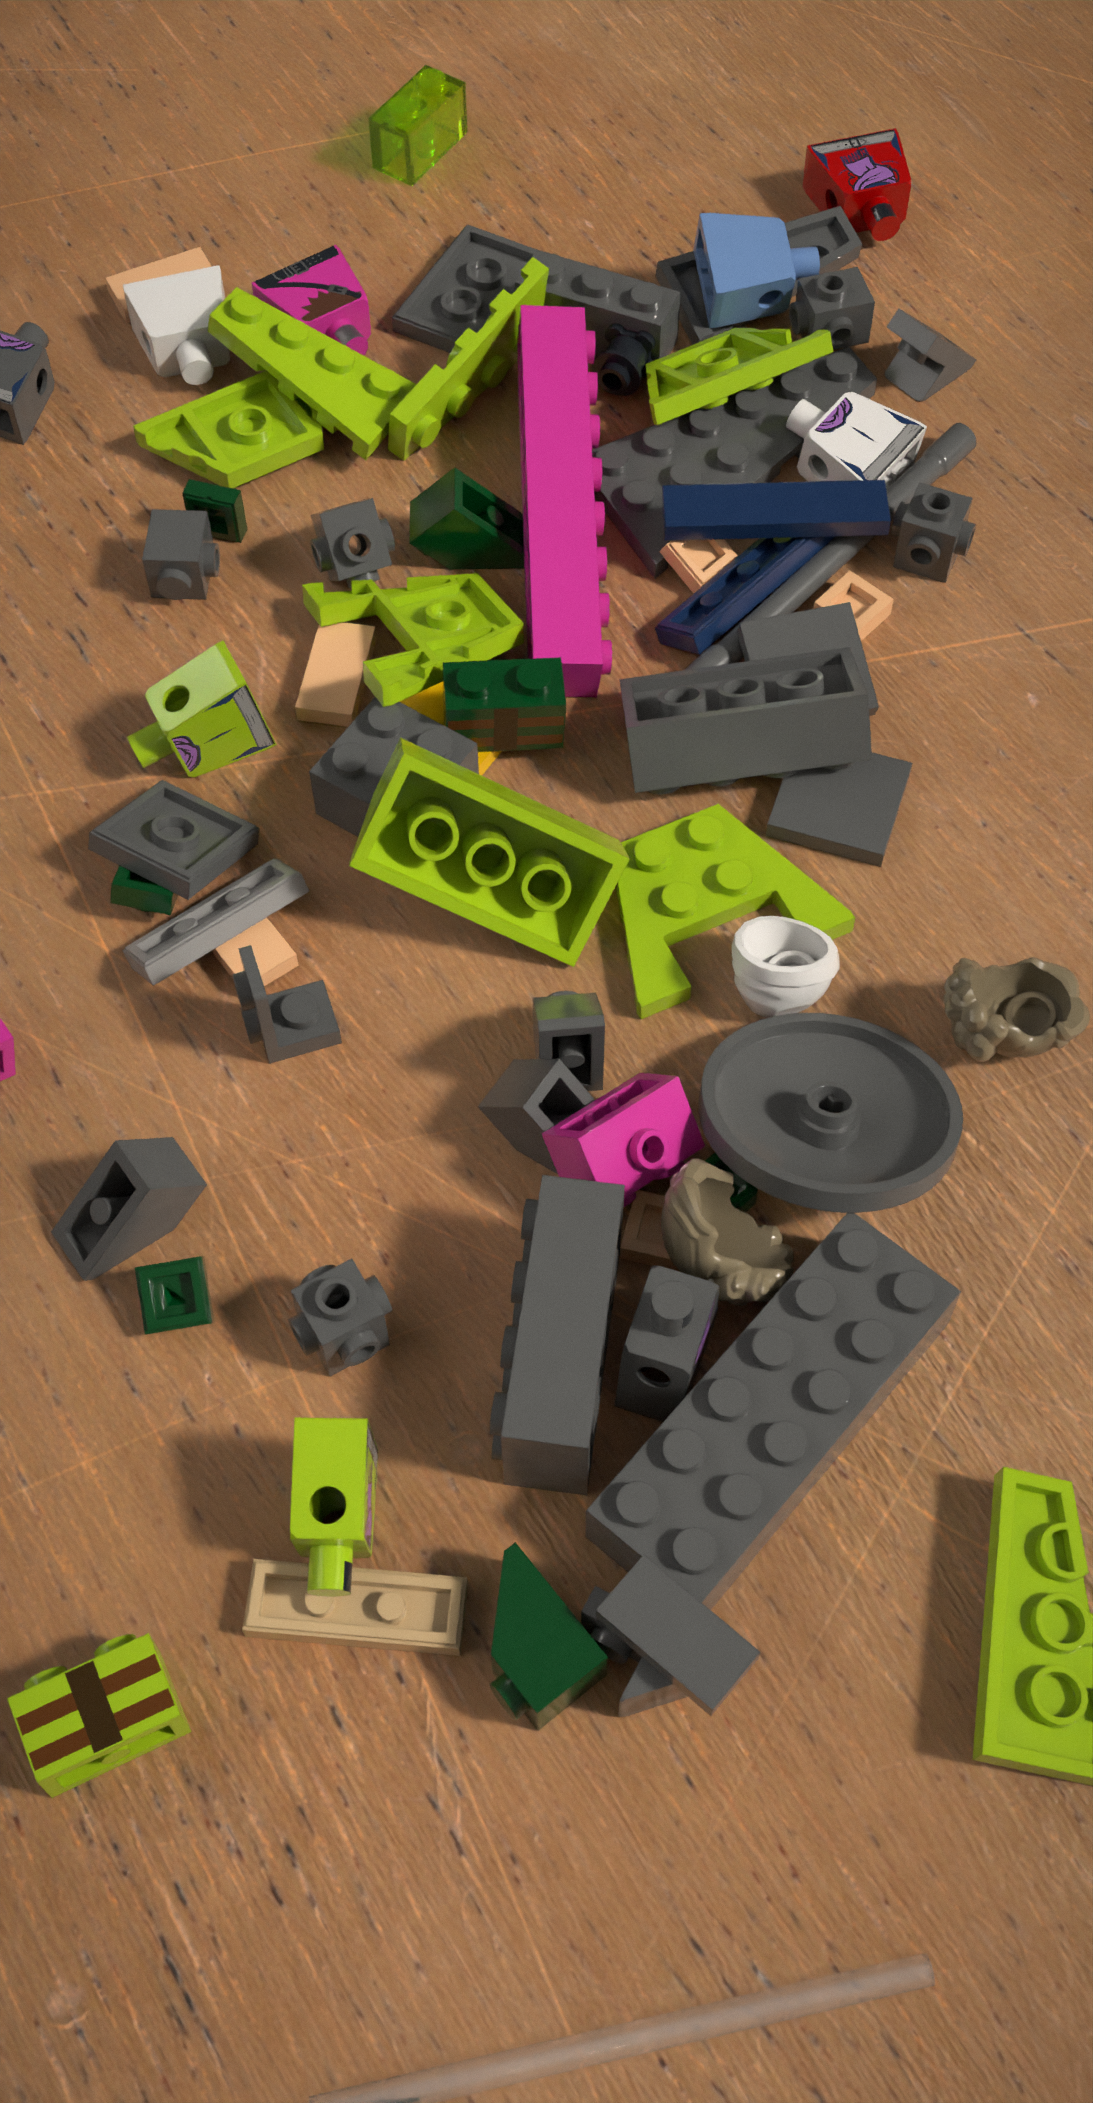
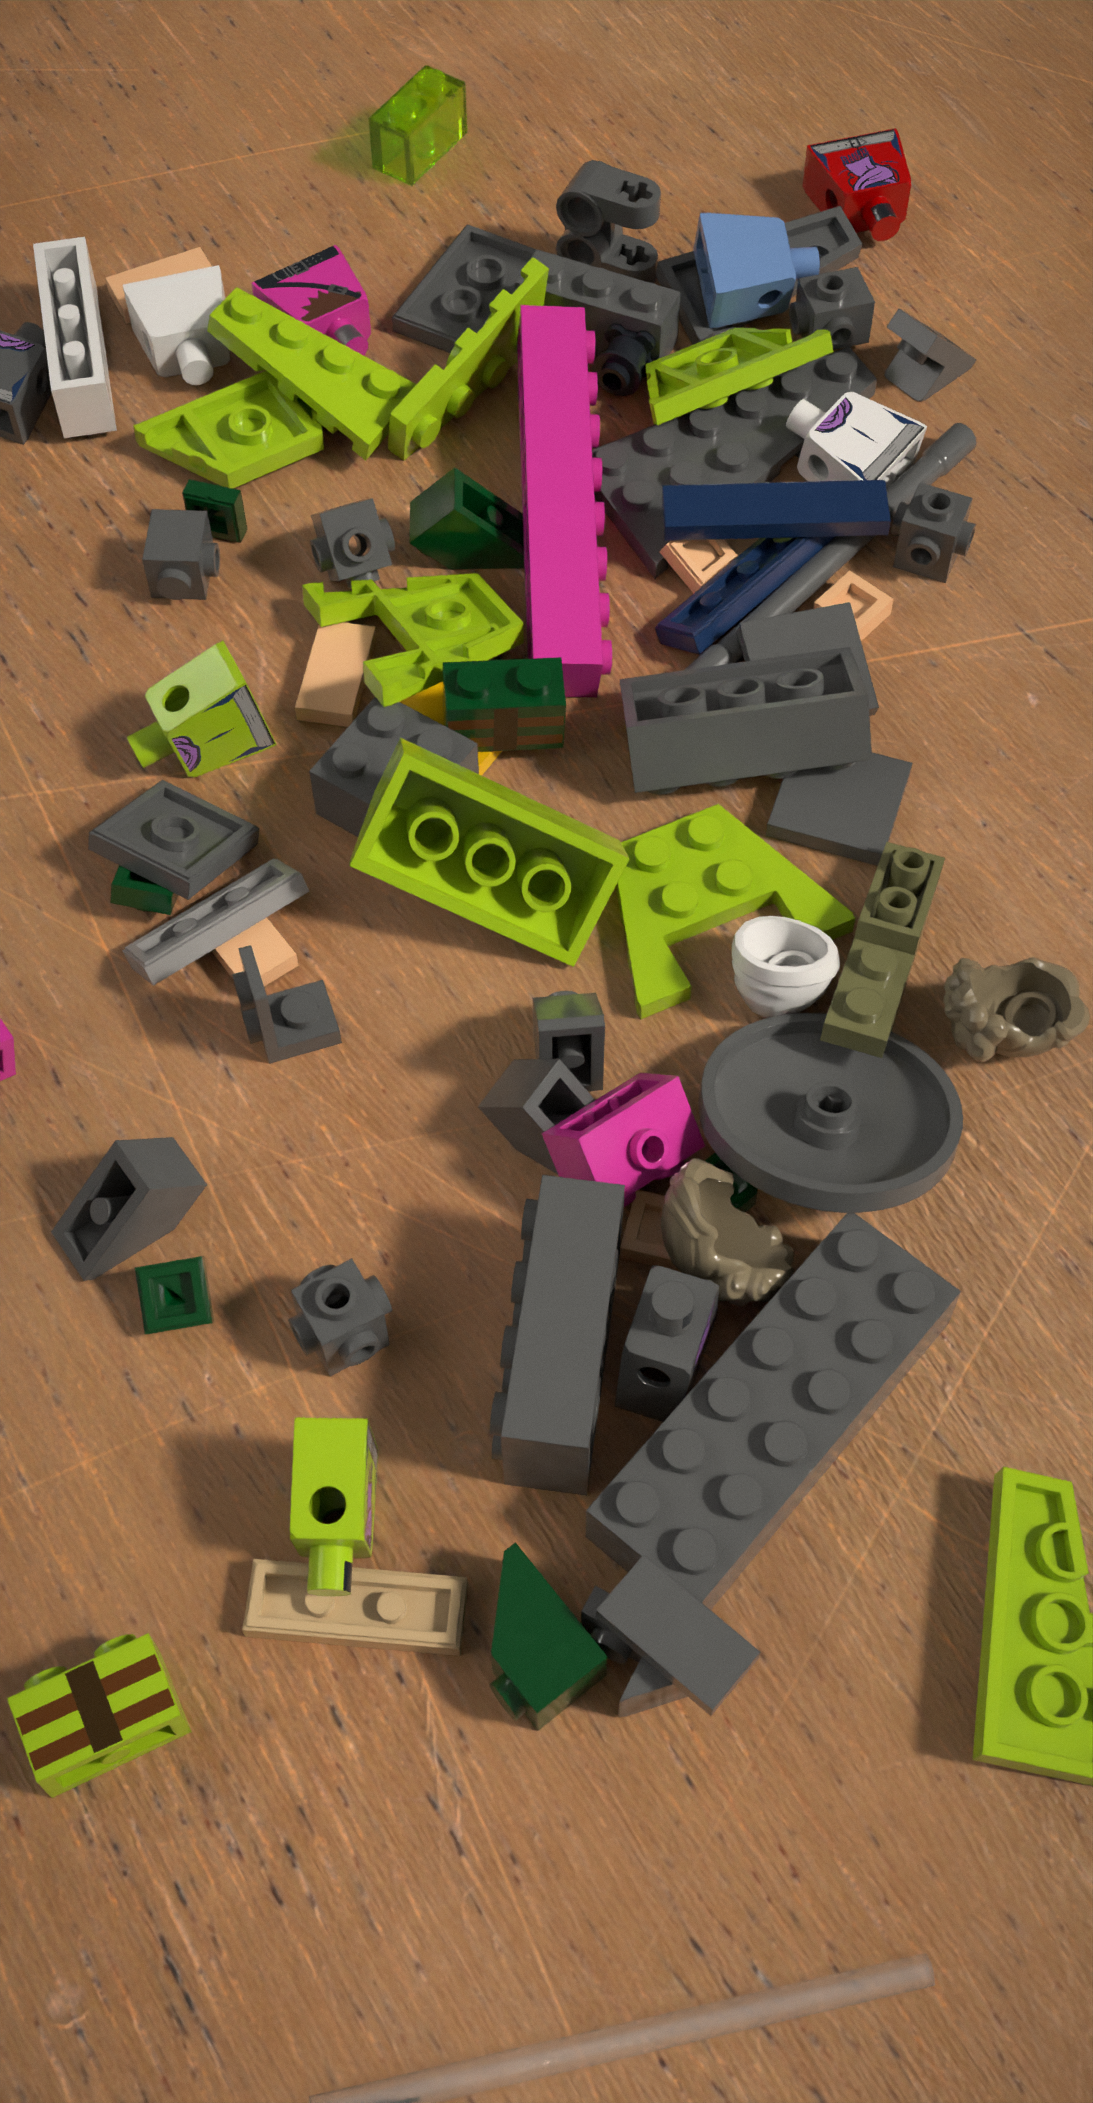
(74, 338): none -> white brick
(596, 209): none -> dark grey piece
(883, 950): none -> olive slope

